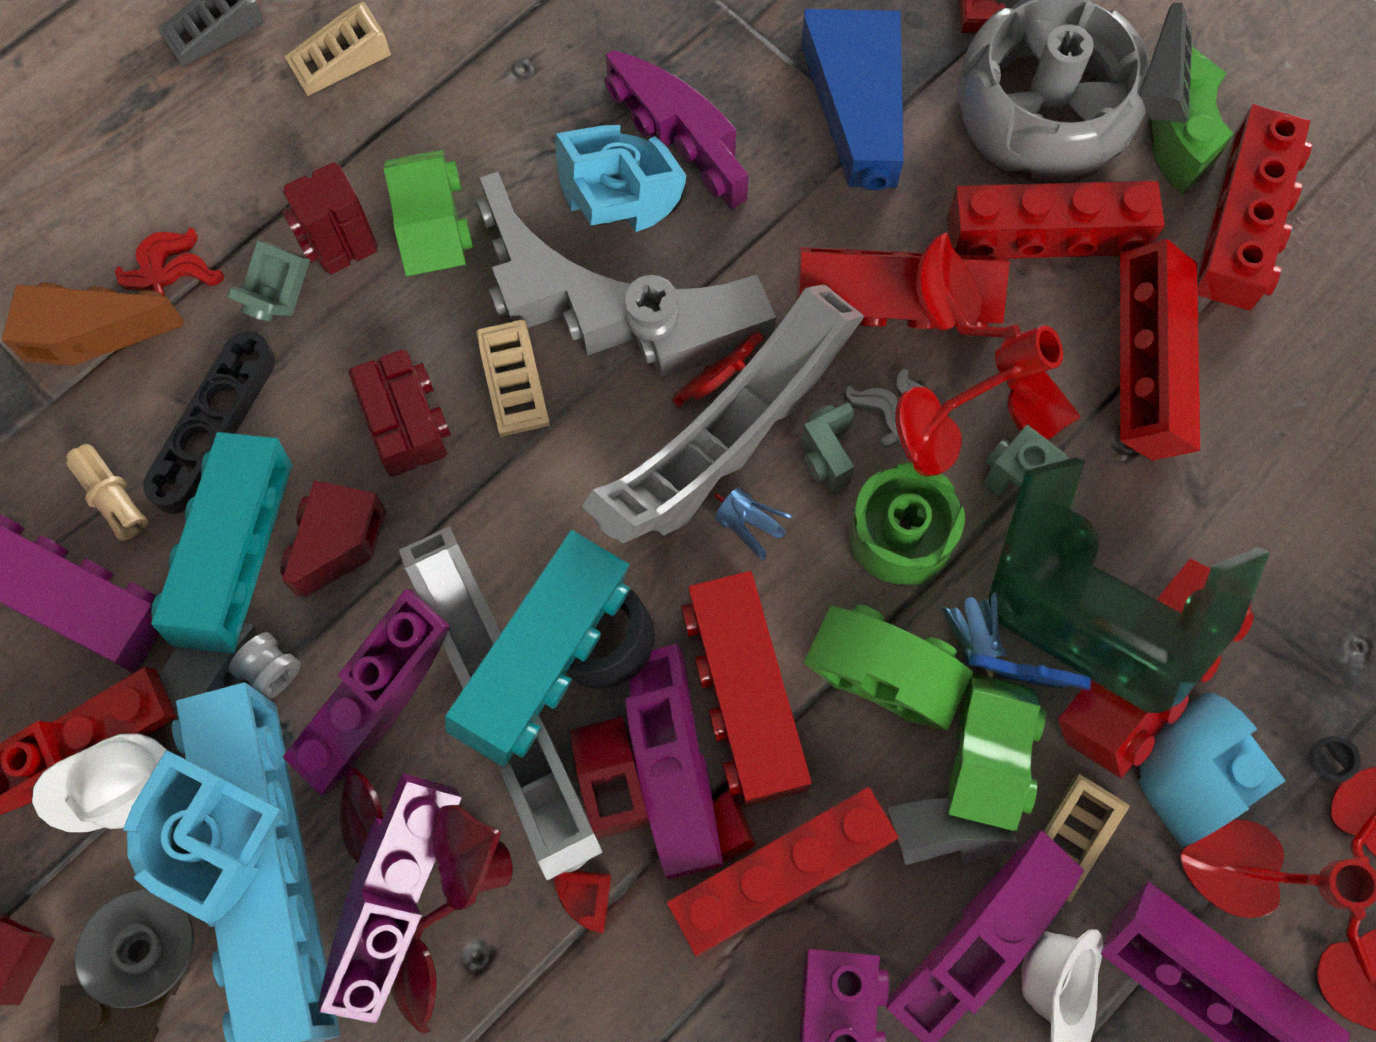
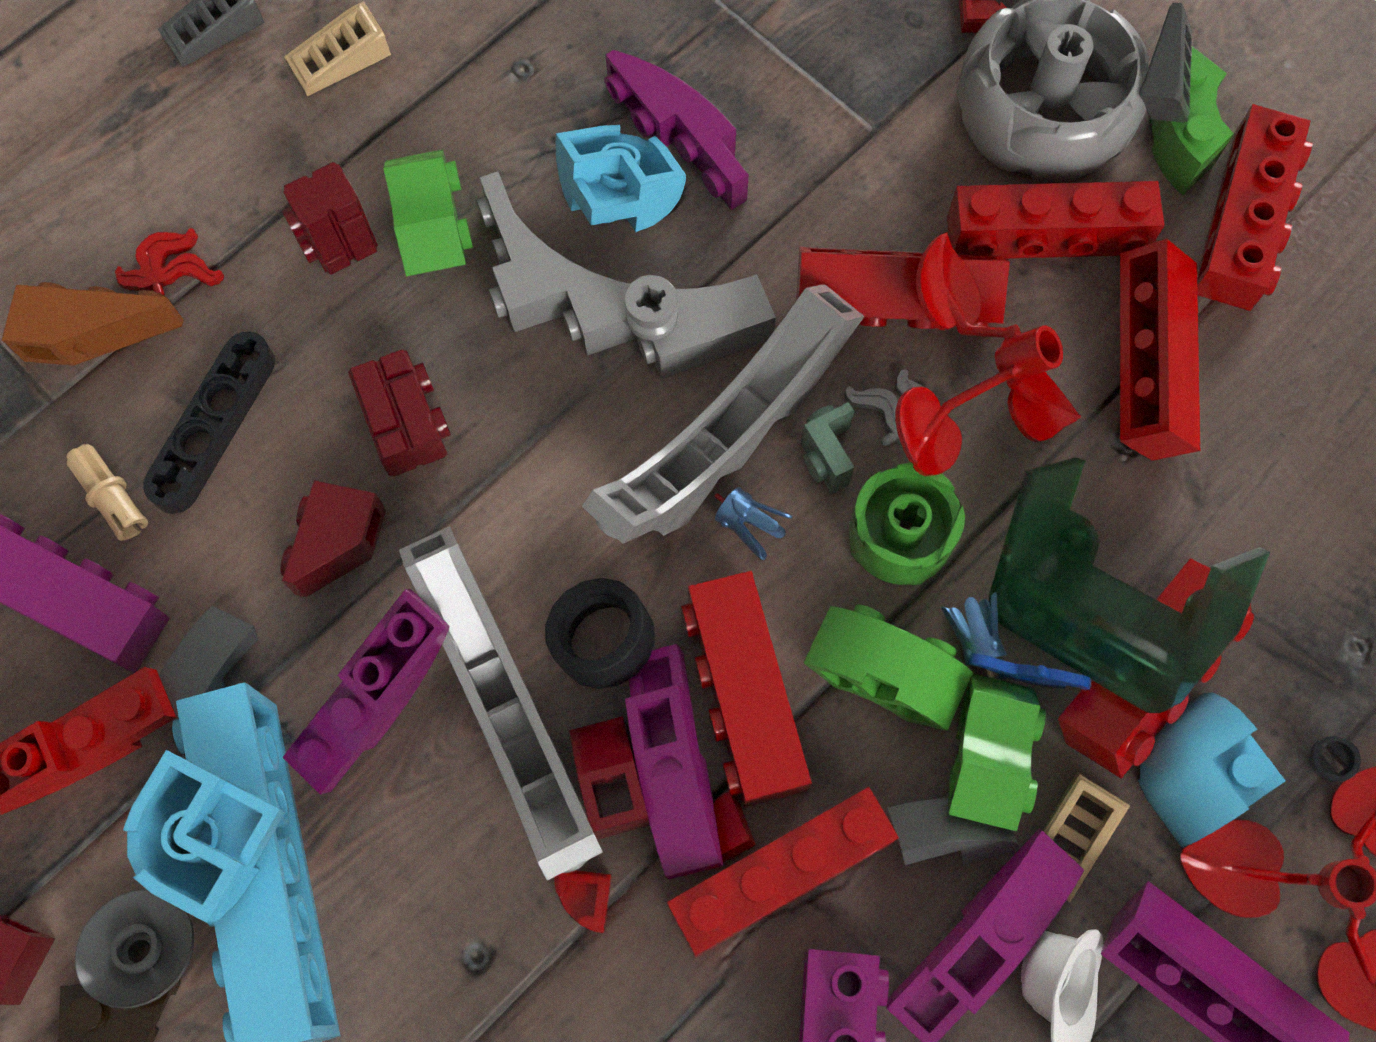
(97, 784): white piece -> none
(222, 543): teal brick -> none
(264, 665): light grey wheel -> none
(271, 282): sand green bracket -> none
(383, 901): magenta slope -> none
(469, 864): dark red plant -> none
(506, 346): tan slope -> none
(537, 649): teal brick -> none
(718, 373): red piece -> none
(859, 86): blue slope -> none
(1013, 458): sand green bracket -> none

